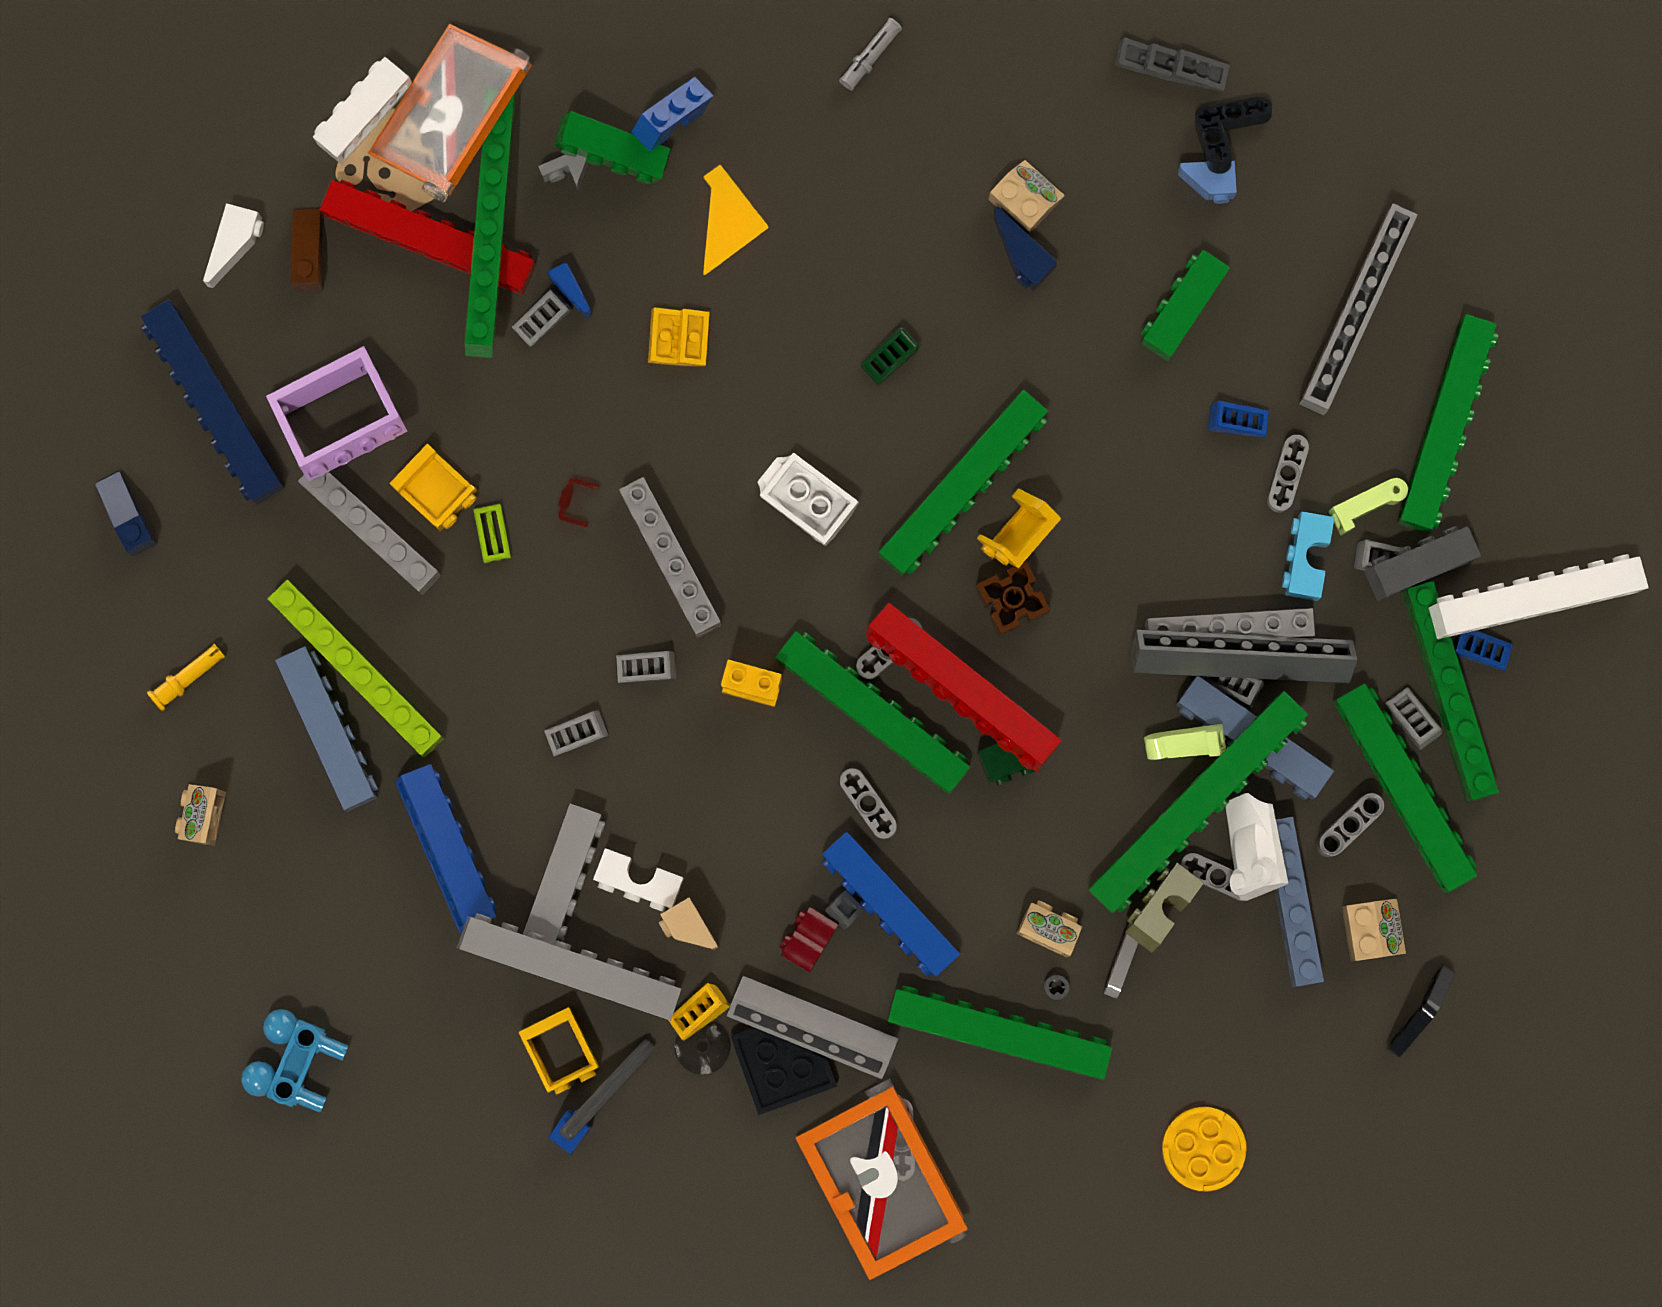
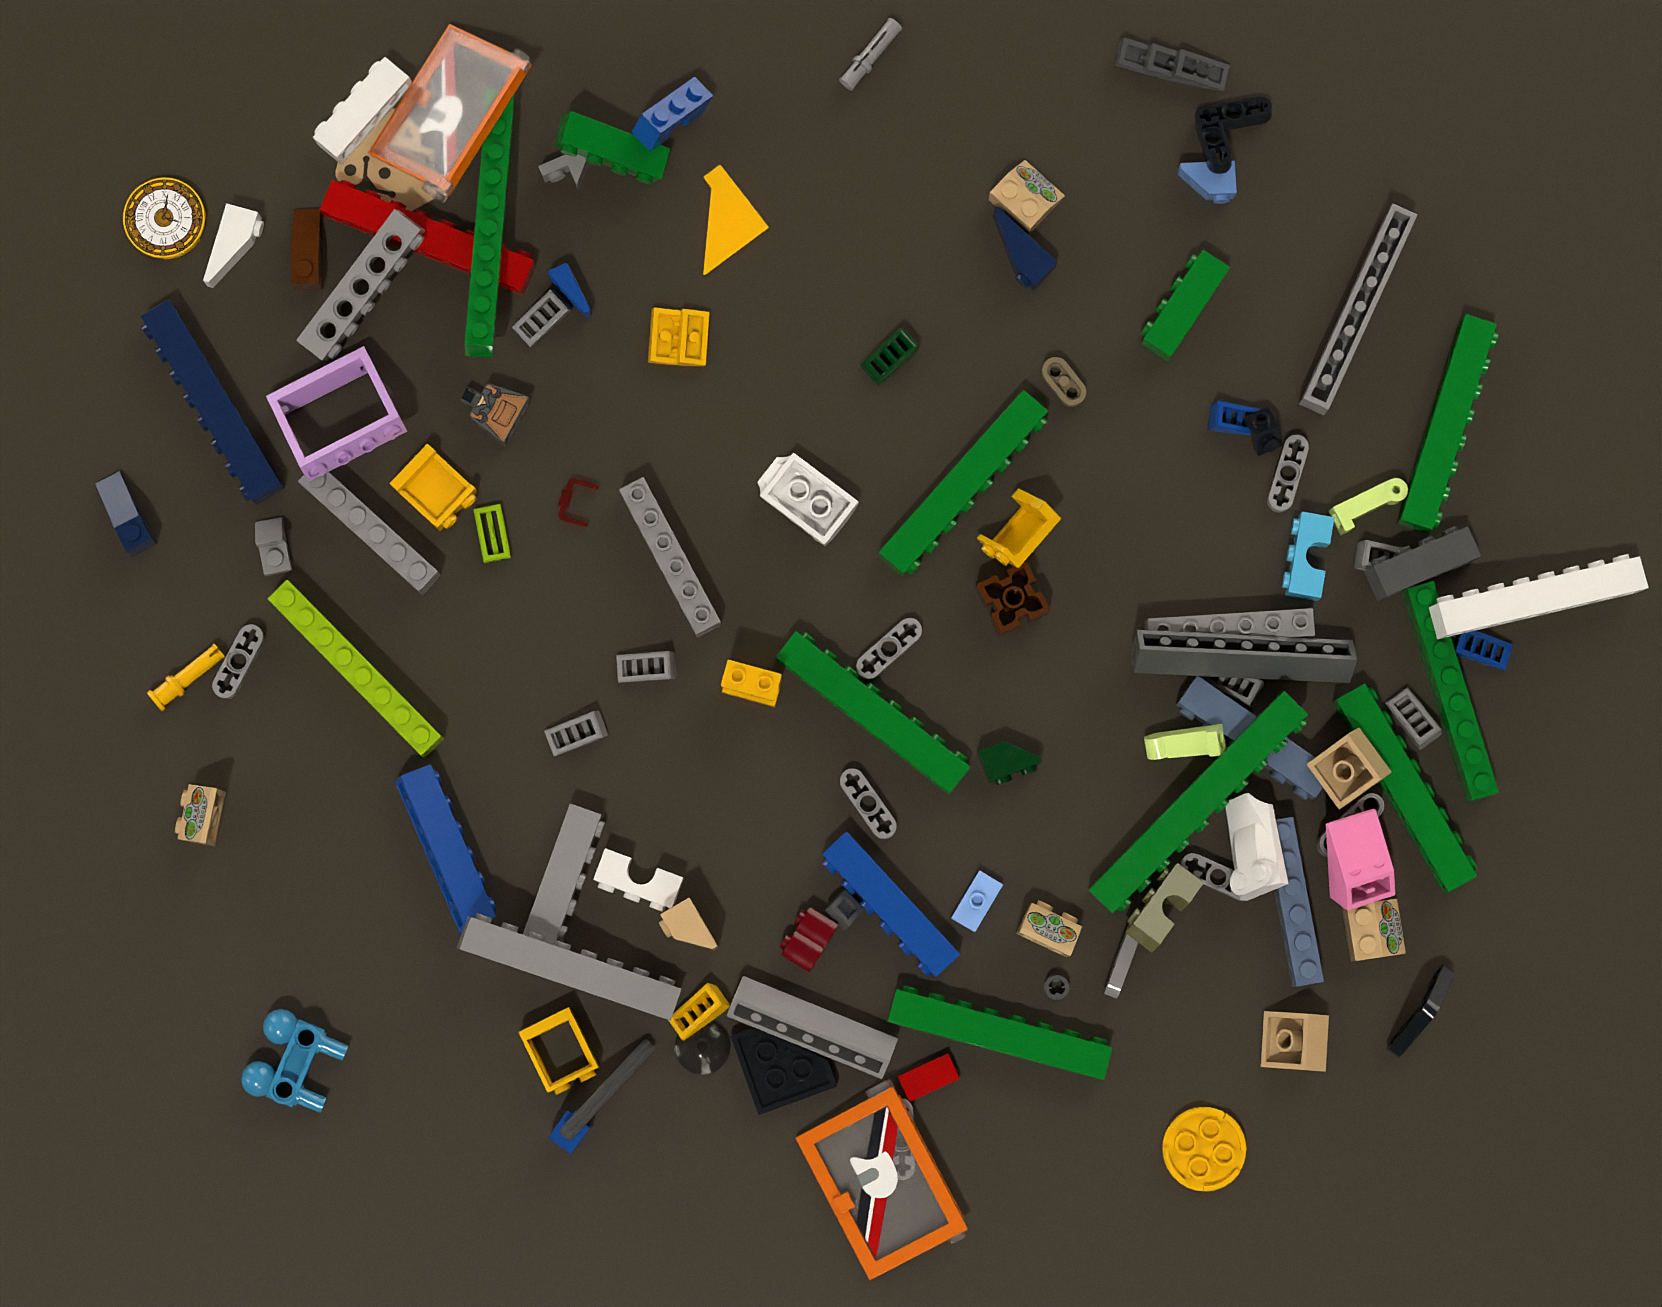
(164, 218): none -> tile
(222, 676): none -> light grey beam
(273, 546): none -> light grey slope
(314, 334): none -> light grey brick
(326, 728): sand blue brick -> none
(496, 410): none -> torso
(928, 1077): none -> red tile
(962, 687): red brick -> none
(976, 901): none -> light blue plate
(1064, 382): none -> dark tan plate
(1264, 431): none -> black bracket
(1294, 1041): none -> tan slope
(1349, 768): none -> tan slope
(1358, 861): none -> bright pink slope

